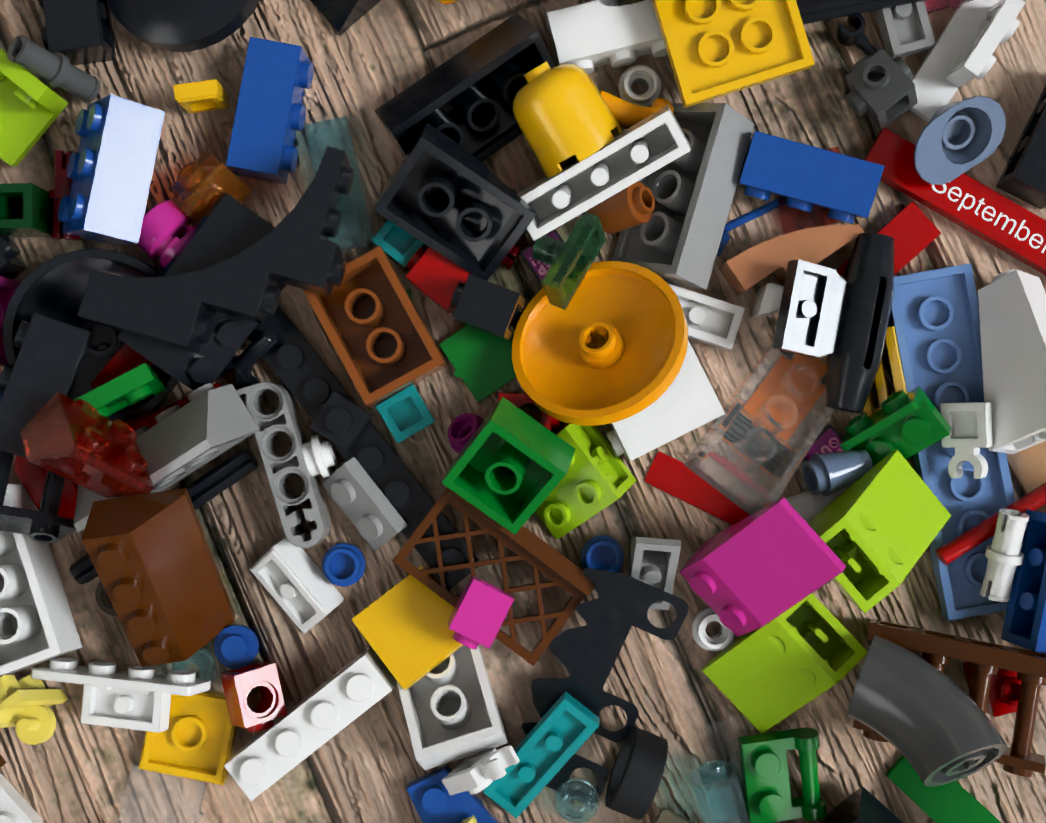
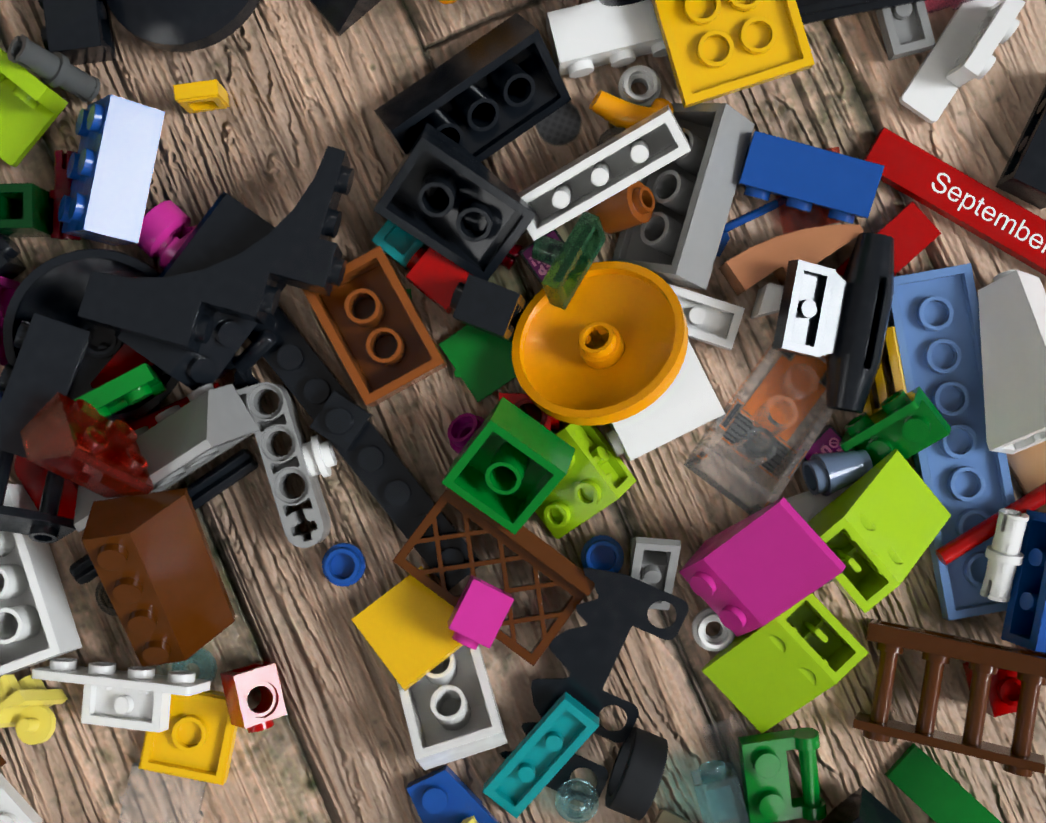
(203, 182): clear orange brick -> none
(236, 646): blue plate -> none
(269, 111): blue brick -> none
(296, 584): white slope -> none
(310, 723): white brick -> none
(355, 224): clear light blue plate -> none
(364, 503): light grey plate -> none
(405, 413): teal plate -> none
(480, 770): white plate -> none
(563, 116): yellow cylinder -> none
(678, 480): red sticker -> none
(856, 37): black hand -> none
(881, 88): dark grey brick -> none
(923, 715): dark grey brick -> none
(958, 139): sand blue piece -> none
(969, 432): white plate -> none

